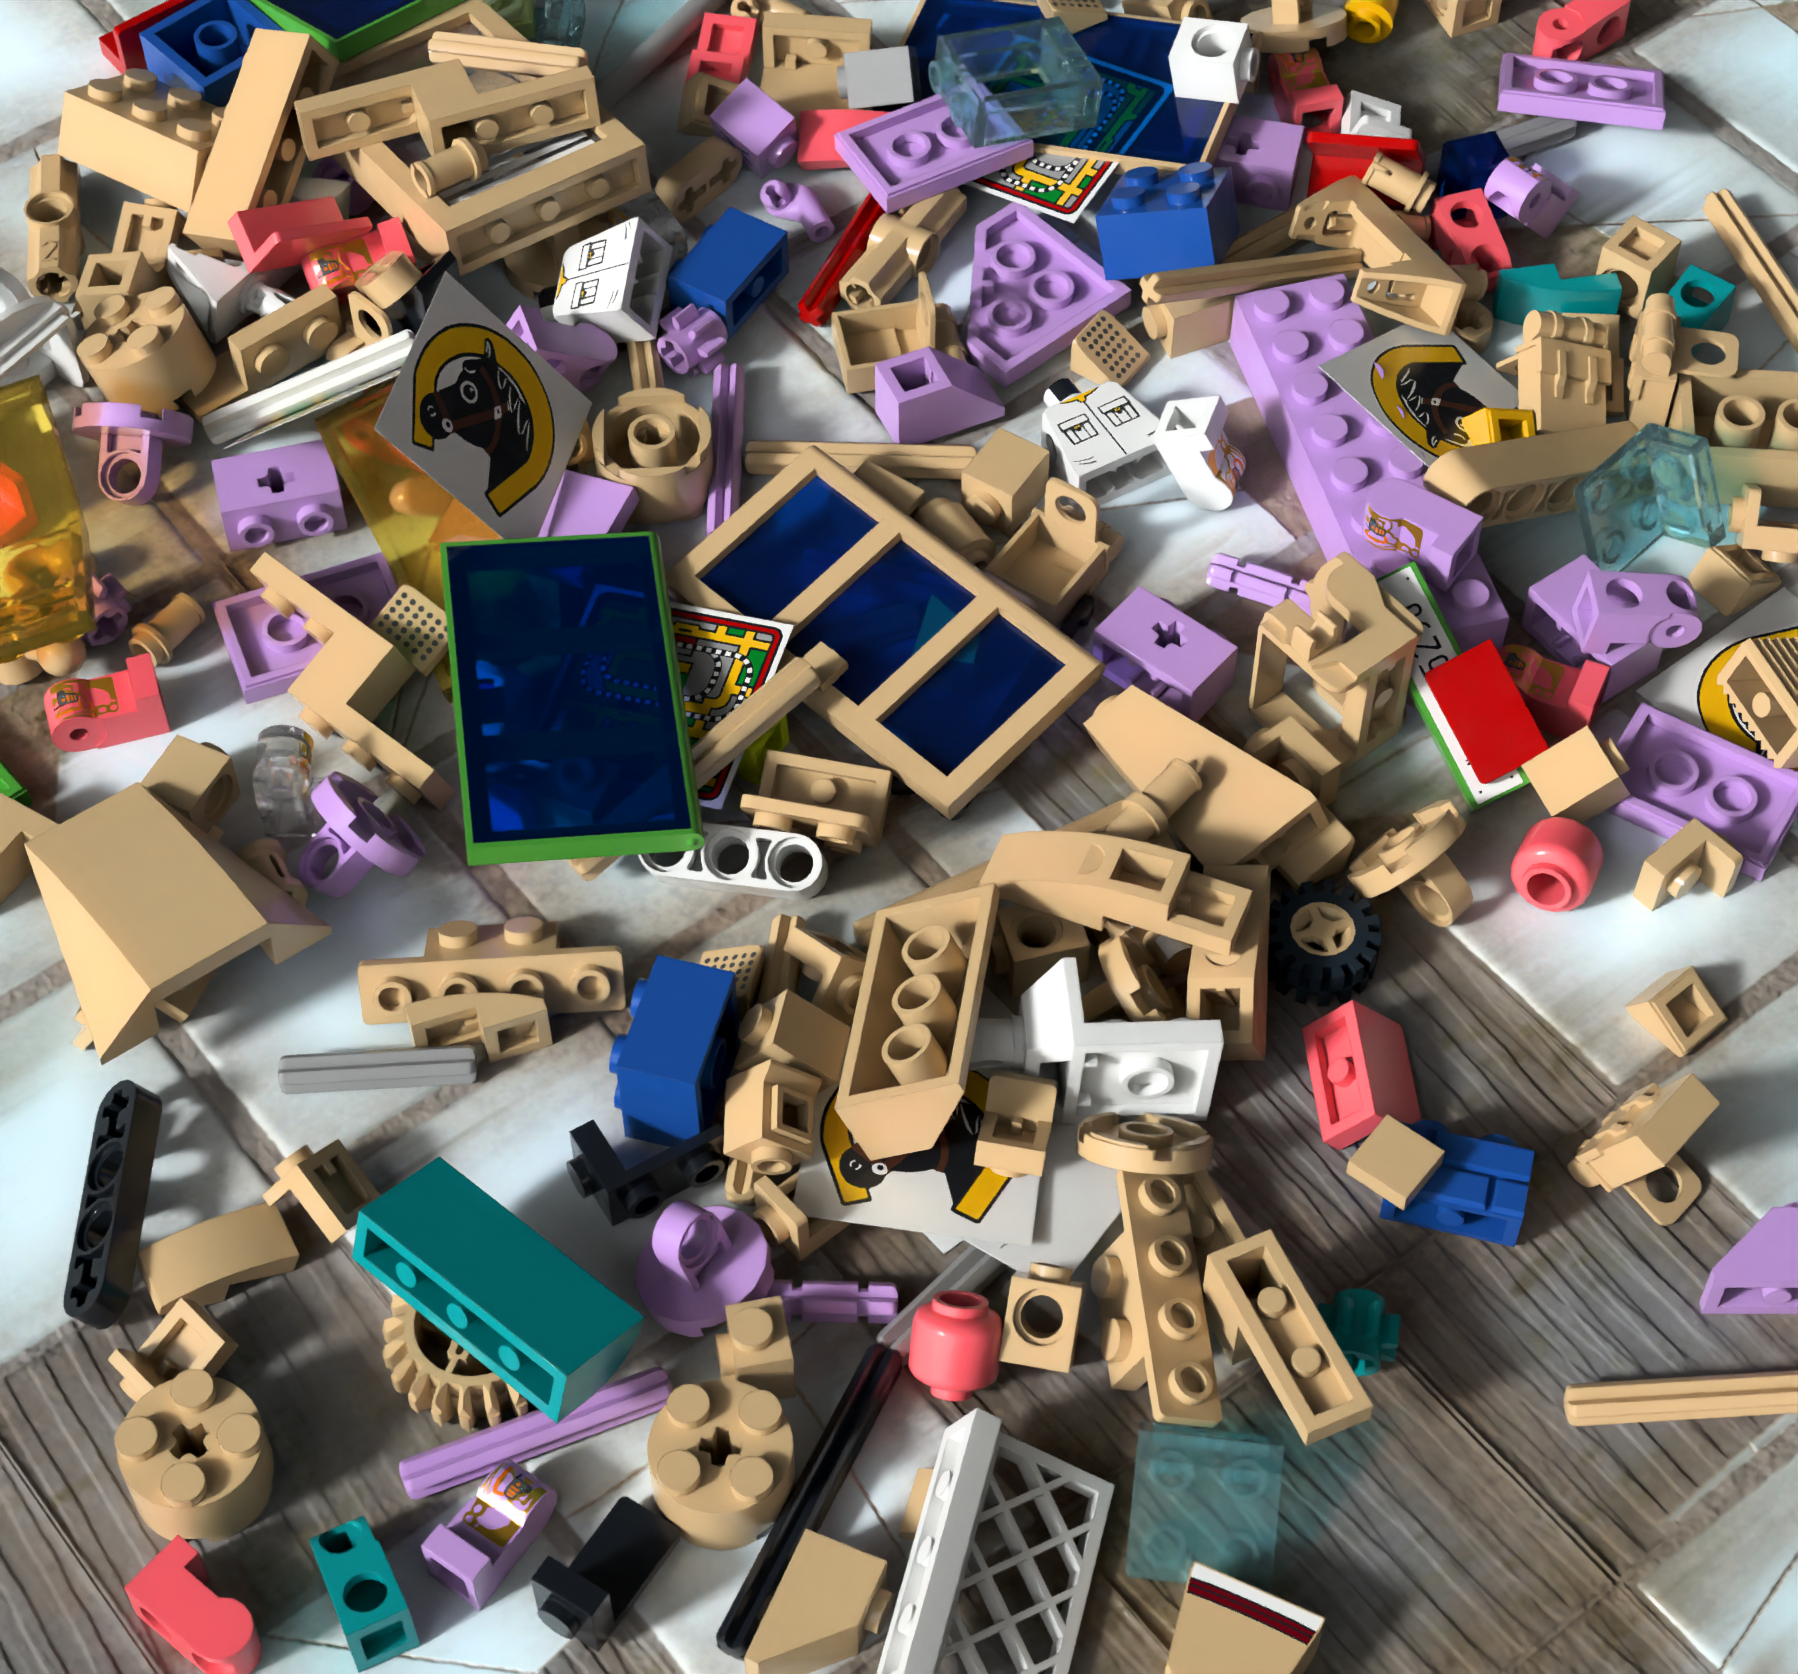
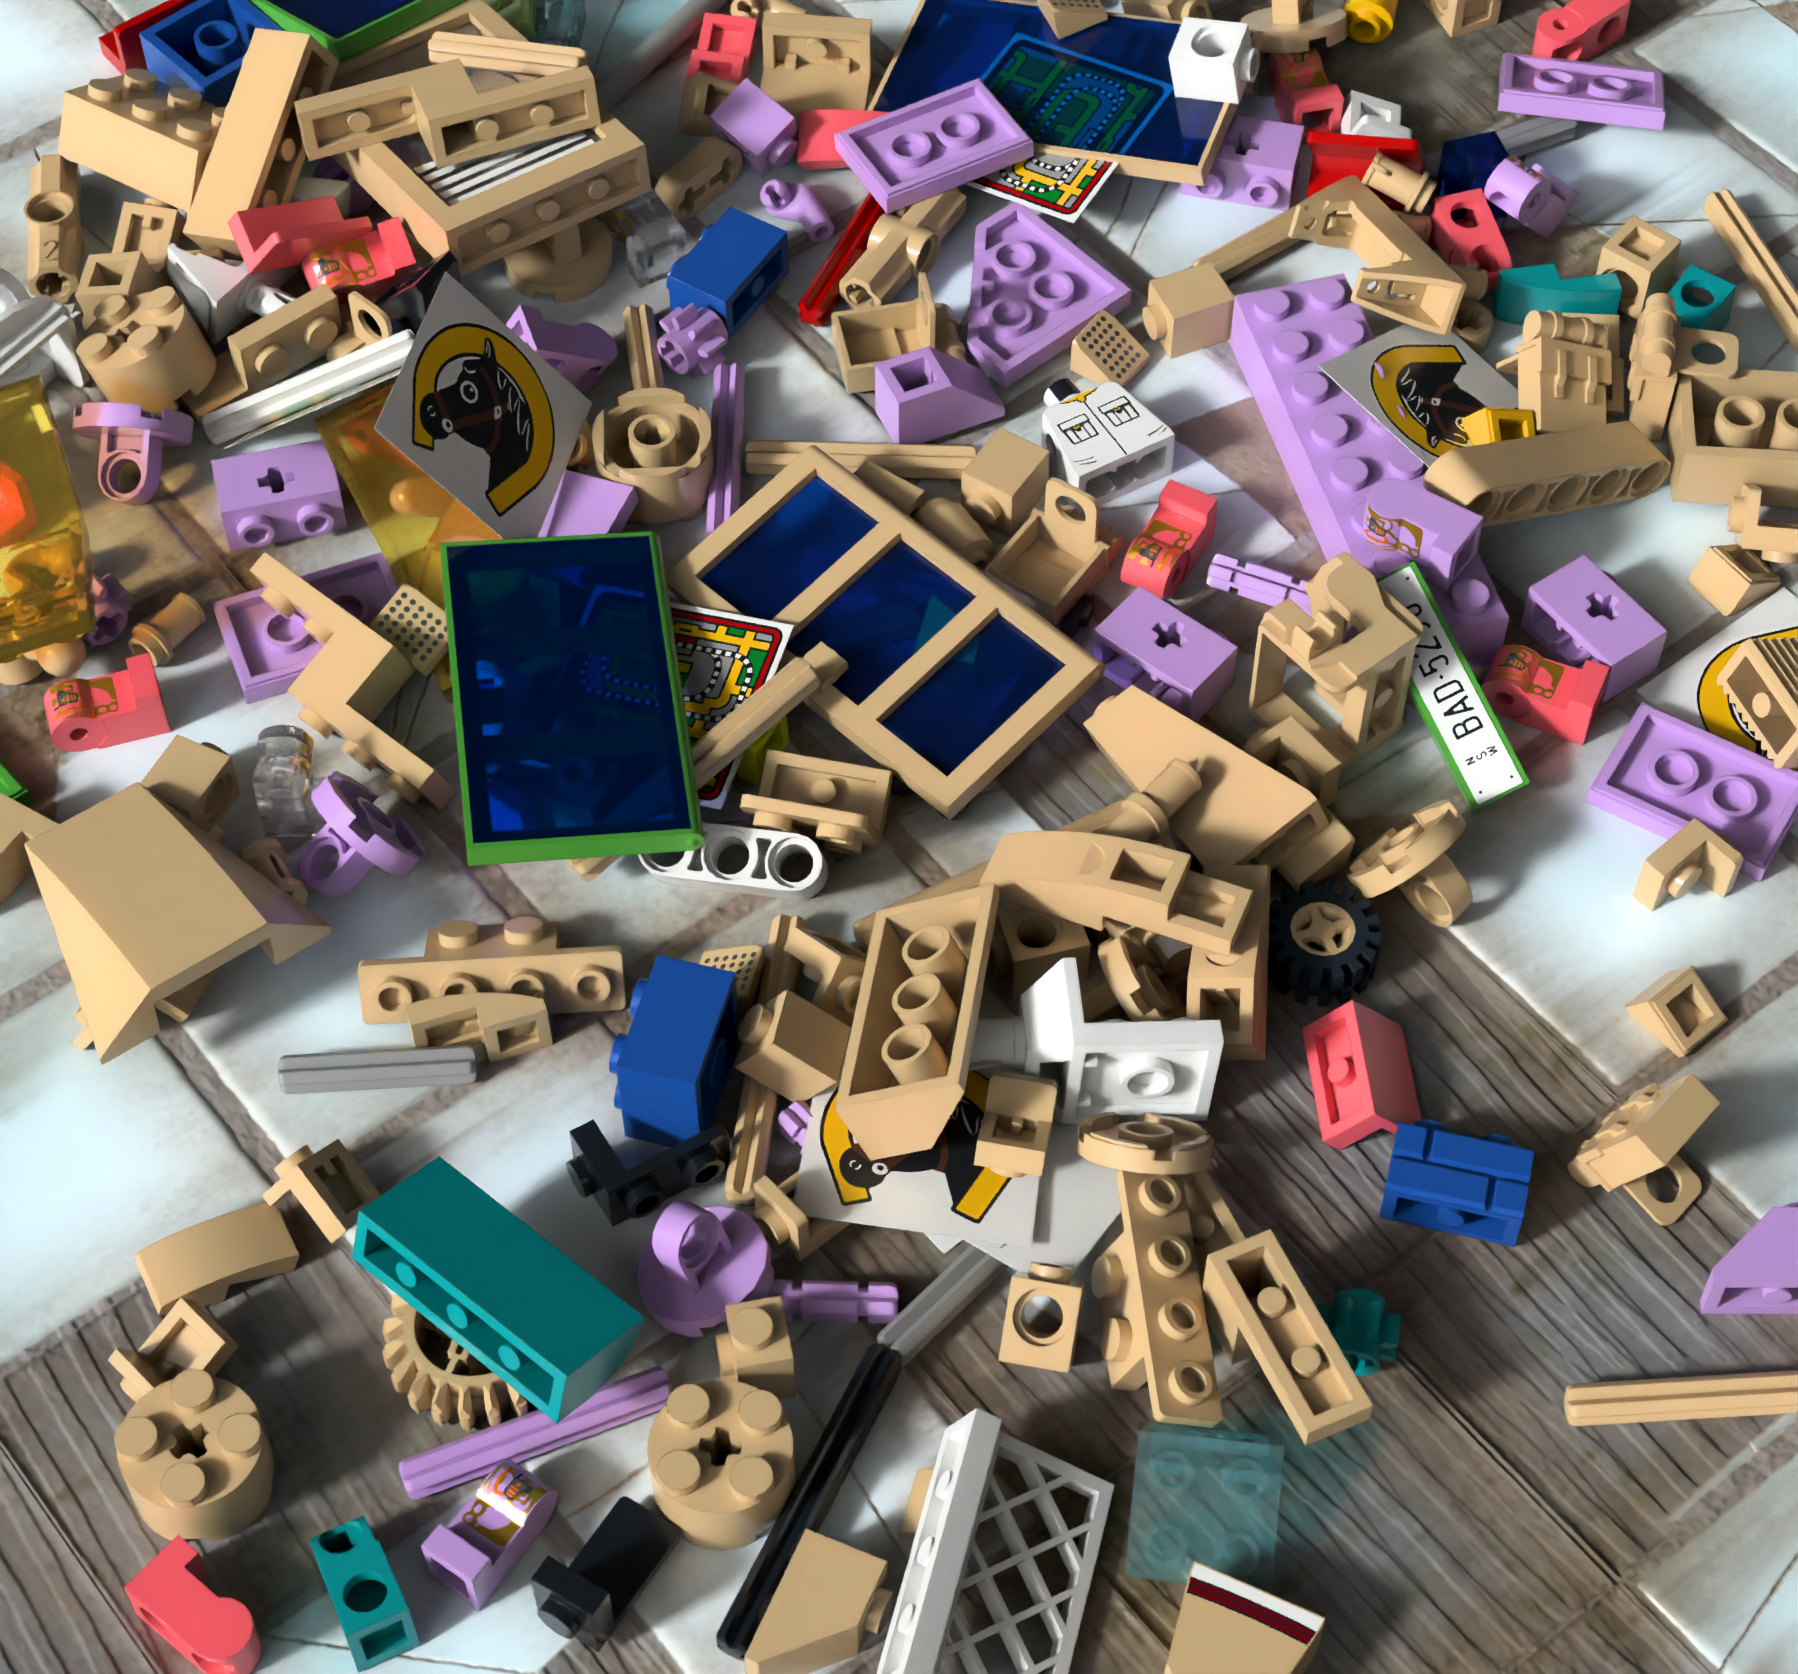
(113, 1205): black beam -> none
(388, 279): tan beam -> none
(460, 162): tan pin -> none
(612, 282): white torso -> none
(770, 1117): tan window -> none
(880, 77): brick -> none
(956, 1344): coral head -> none
(1013, 50): clear light blue window -> none
(1167, 220): blue brick -> none
(1171, 540): none -> coral leg
(1199, 451): white leg -> none
(1248, 275): tan axle -> none
(1395, 1162): tan tile -> none
(1486, 712): red panel -> none
(1557, 864): coral head -> none
(1578, 776): tan brick -> none
(1635, 610): lavender leg -> none
(1649, 490): clear light blue bracket -> none

